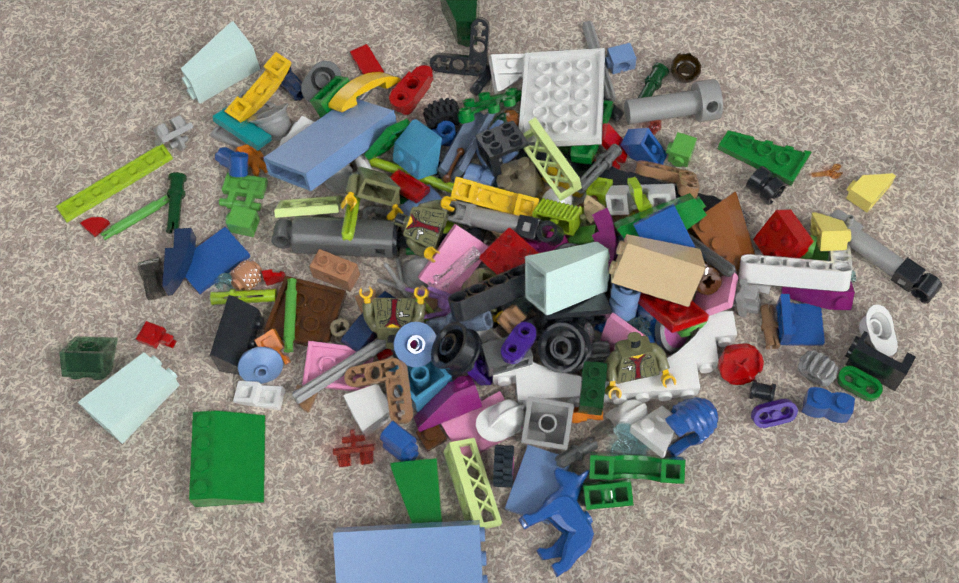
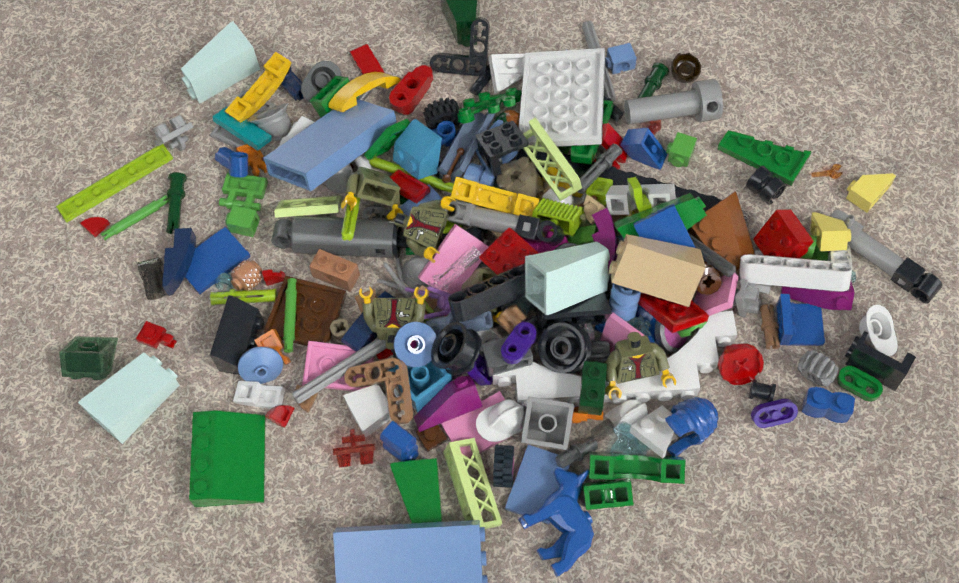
(280, 414): none -> red tile
(685, 180): medium nougat beam -> none

